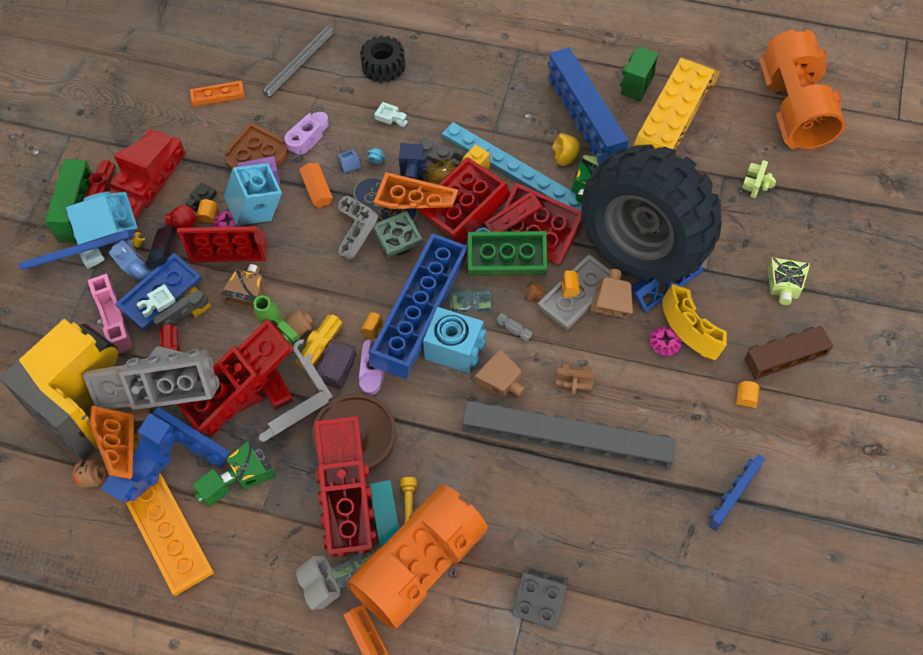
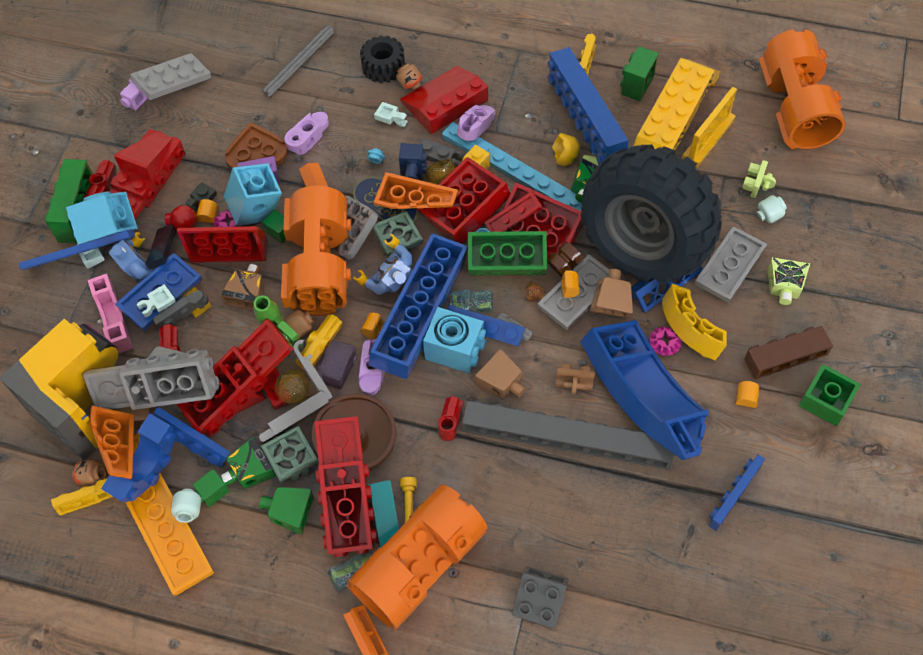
(80, 499): none -> yellow hinge
(132, 96): none -> lavender brick
(170, 76): none -> light grey plate
(186, 505): none -> light aqua head
(217, 93): orange tile -> none
(274, 226): none -> green brick
(288, 507): none -> green torso
(291, 455): none -> sand green piece
(292, 387): none -> clear yellow hair
(316, 279): none -> orange cylinder
(318, 583): light grey brick -> none
(349, 161): medium blue slope -> none
(391, 273): none -> medium blue torso
(409, 76): none -> medium nougat head
(446, 98): none -> red slope
(450, 417): none -> red piece
(475, 122): none -> lavender piece
(494, 327): none -> blue plate
(565, 258): none -> reddish brown wheel
(588, 52): none -> yellow hinge
(646, 387): none -> blue slope
(712, 129): none -> yellow fence
(730, 264): none -> light grey plate
(771, 209): none -> light aqua head
(829, 395): none -> green brick

